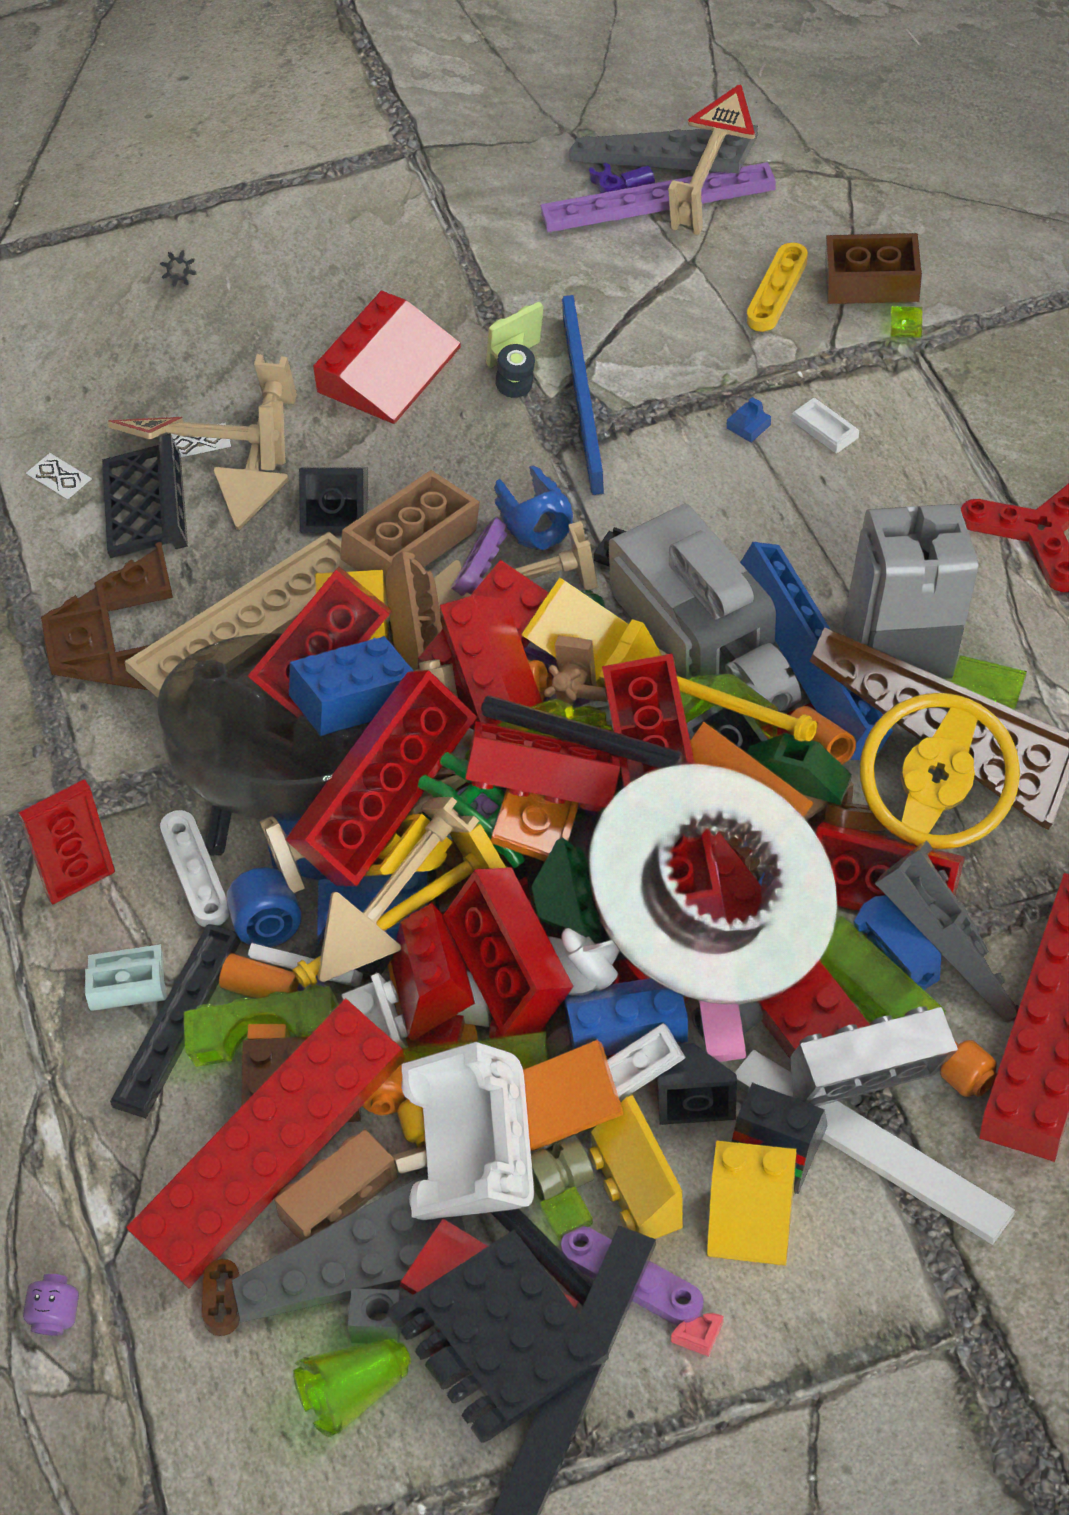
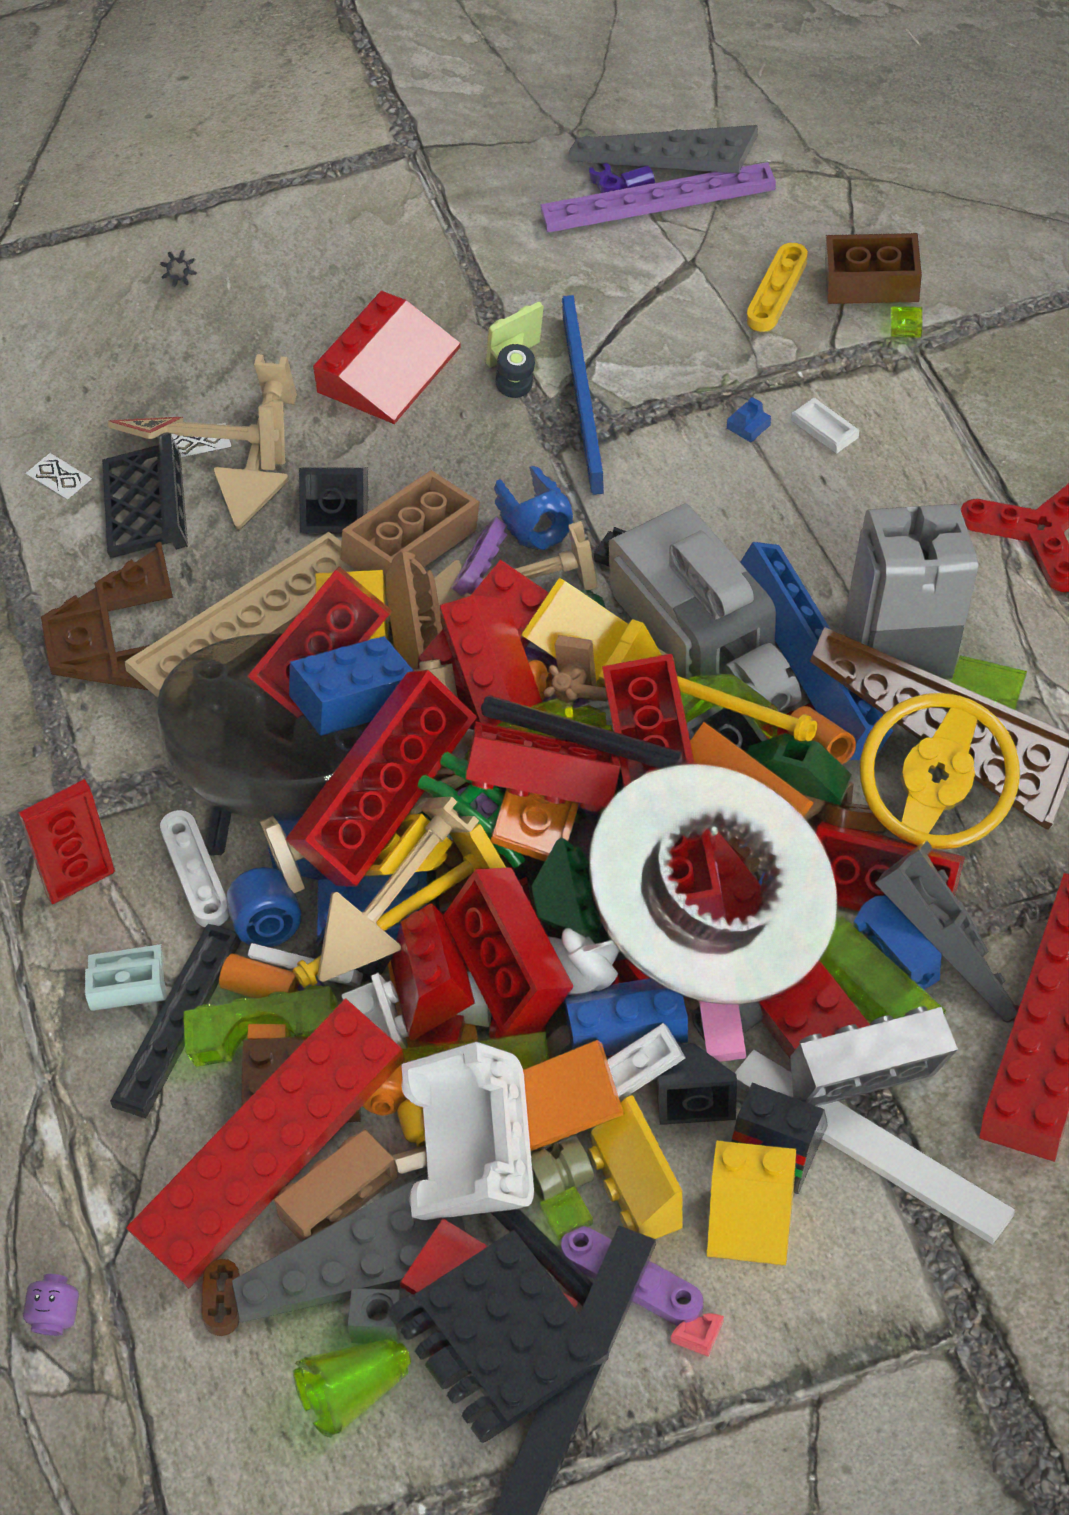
(723, 116): tan piece -> none
(970, 1069): orange head -> none

